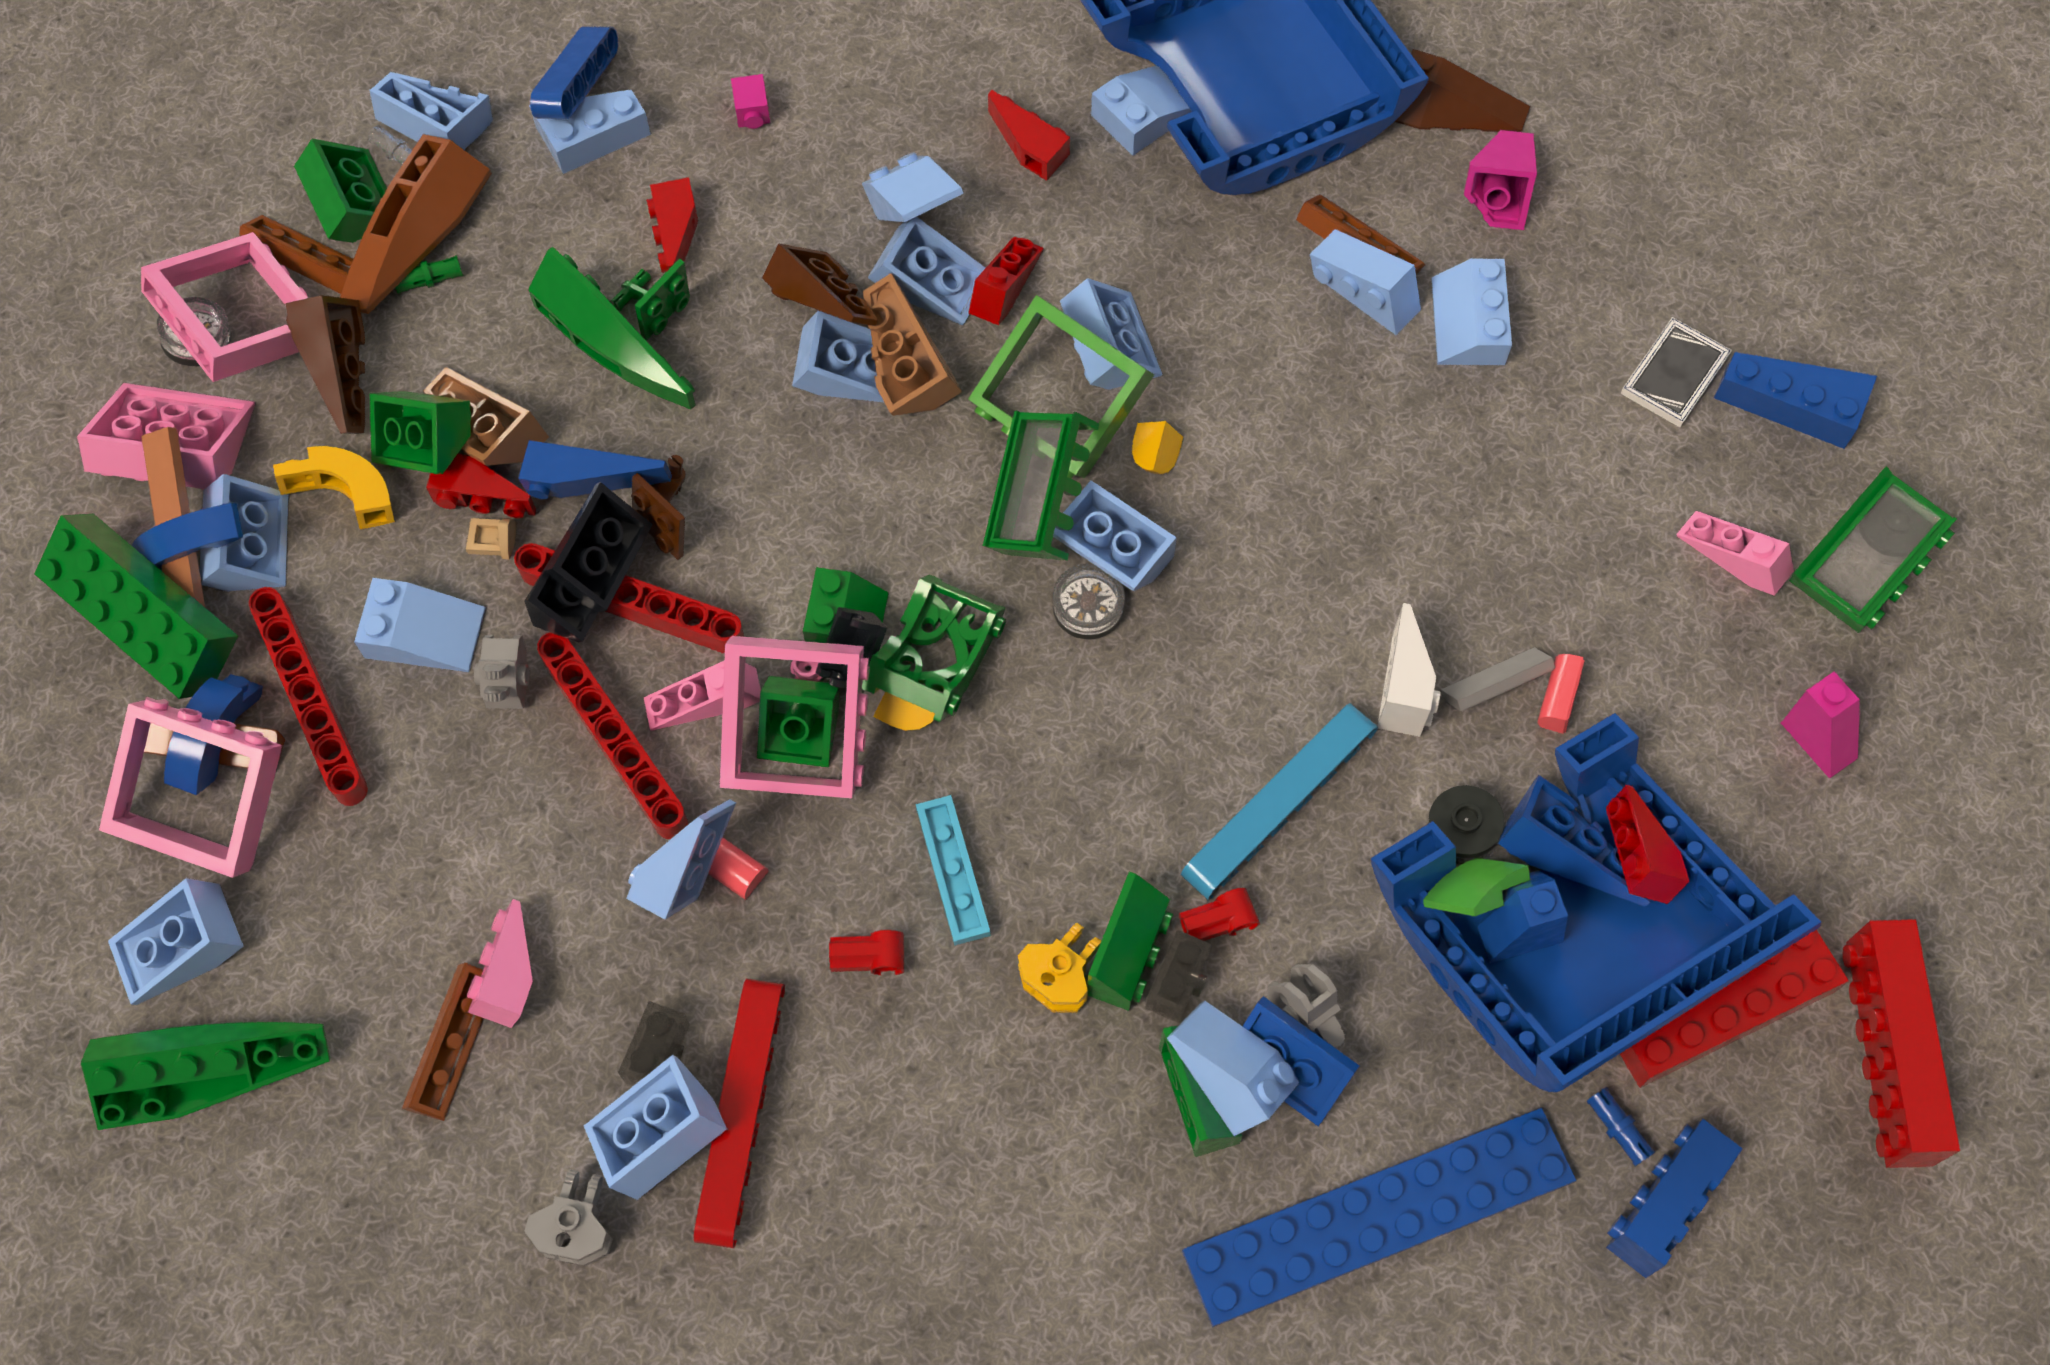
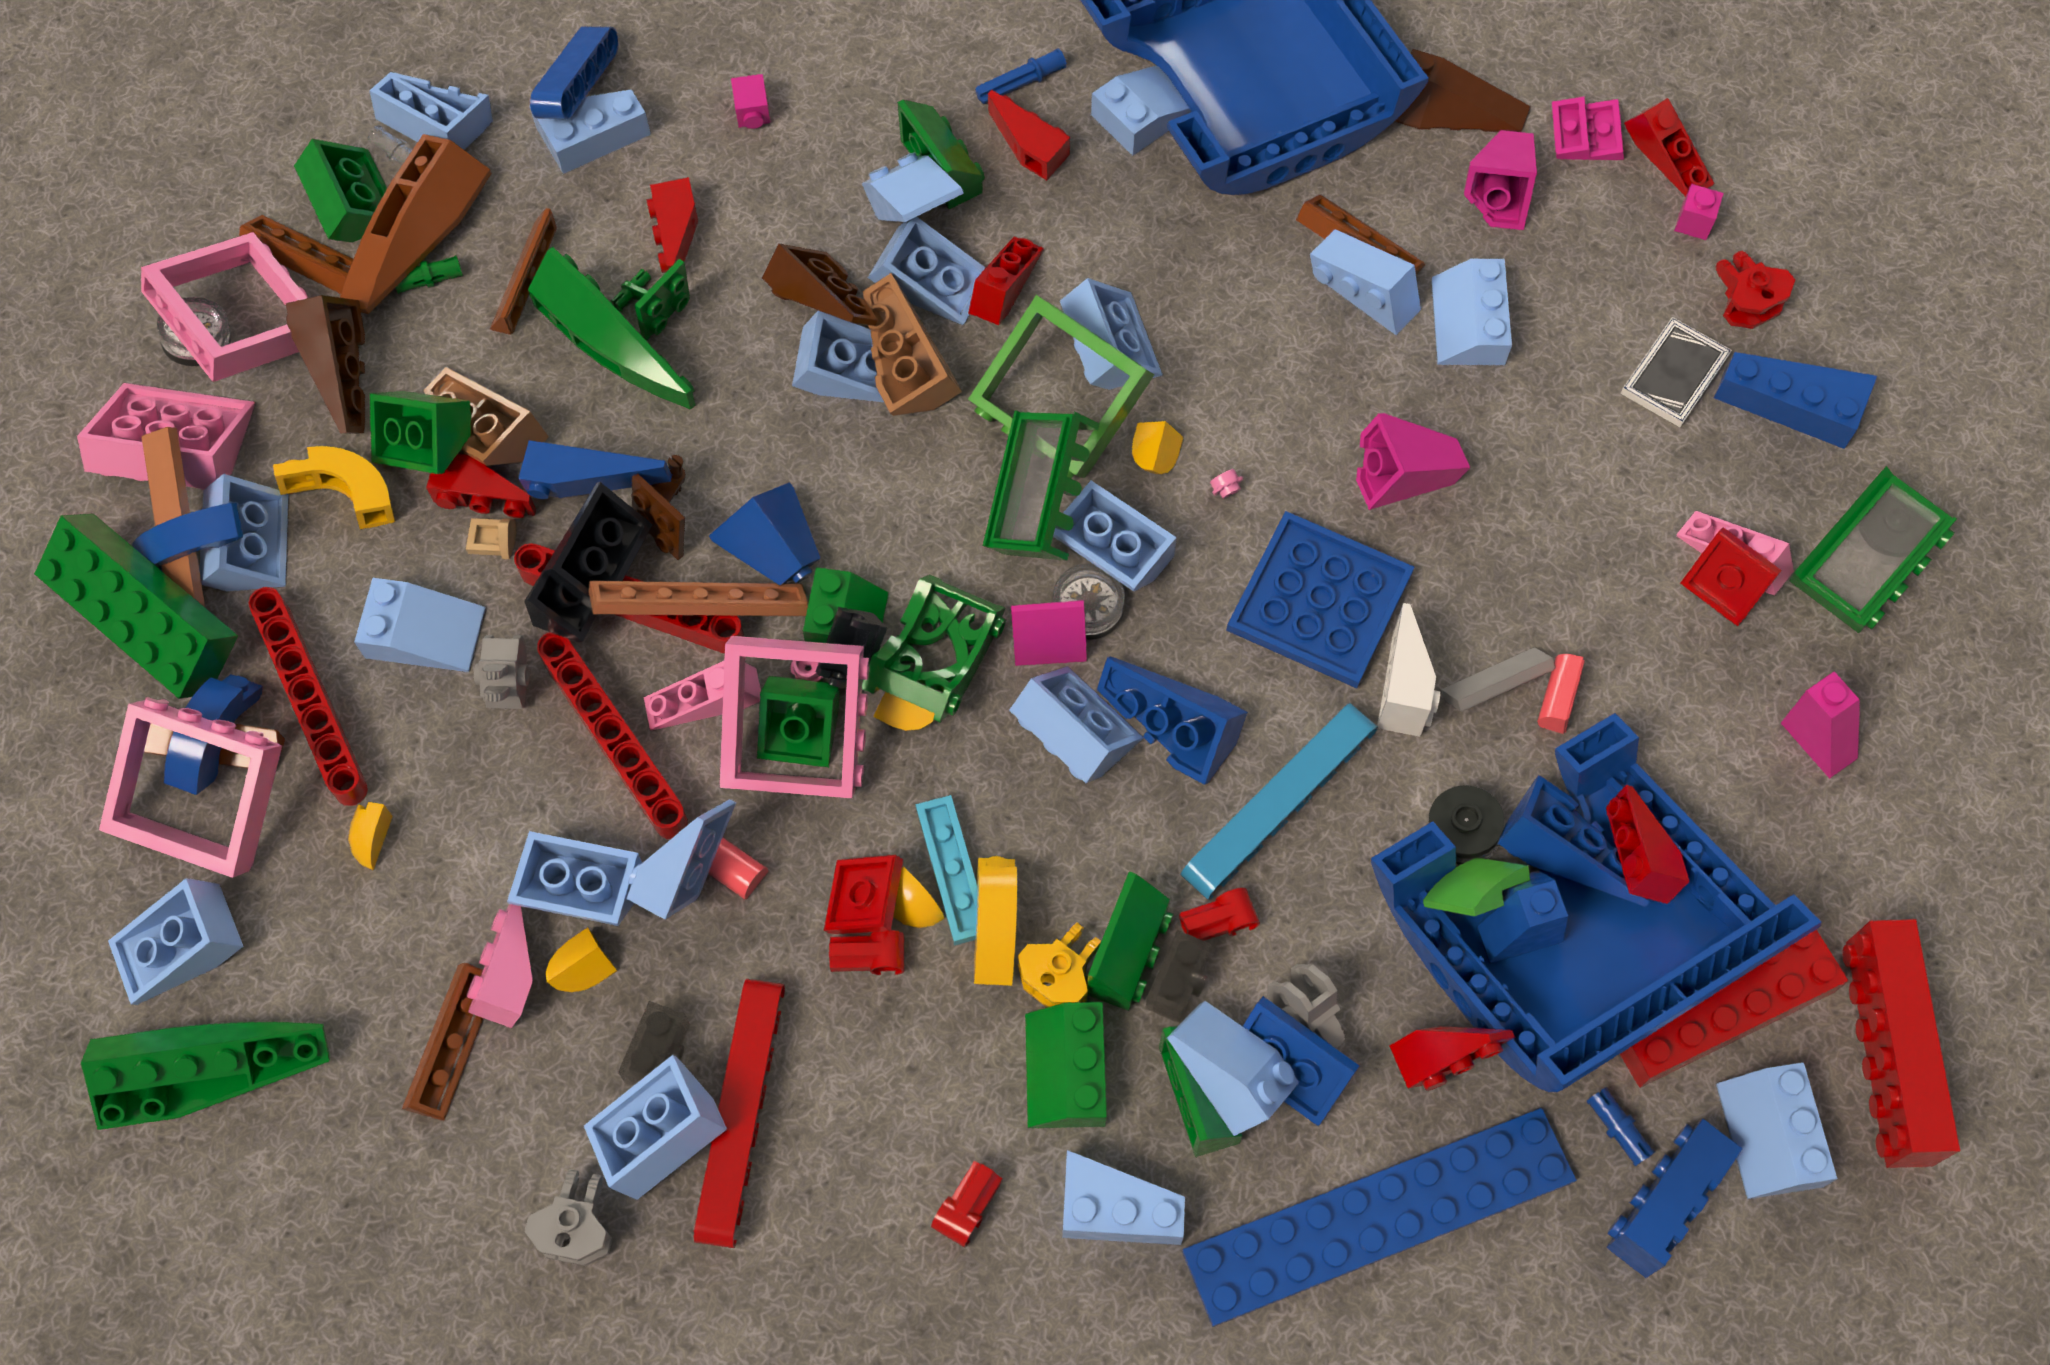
(369, 832): none -> yellow brick
(525, 270): none -> dark orange slope
(574, 878): none -> light blue slope
(579, 964): none -> yellow brick
(697, 598): none -> nougat tile
(771, 536): none -> blue slope
(863, 895): none -> red tile
(915, 904): none -> yellow brick
(932, 136): none -> green slope
(965, 1208): none -> red piece
(995, 921): none -> yellow arch
(1023, 75): none -> blue axle
(1049, 633): none -> dark pink slope
(1066, 1066): none -> green slope
(1074, 723): none -> light blue slope
(1118, 1206): none -> light blue wedge
(1185, 720): none -> blue wedge
(1226, 483): none -> bright pink plate
(1320, 599): none -> blue plate
(1406, 461): none -> dark pink slope
(1435, 1052): none -> red slope
(1572, 133): none -> dark pink slope
(1668, 146): none -> red slope
(1698, 211): none -> dark pink brick
(1730, 576): none -> red tile
(1753, 290): none -> red hinge
(1779, 1130): none -> light blue slope

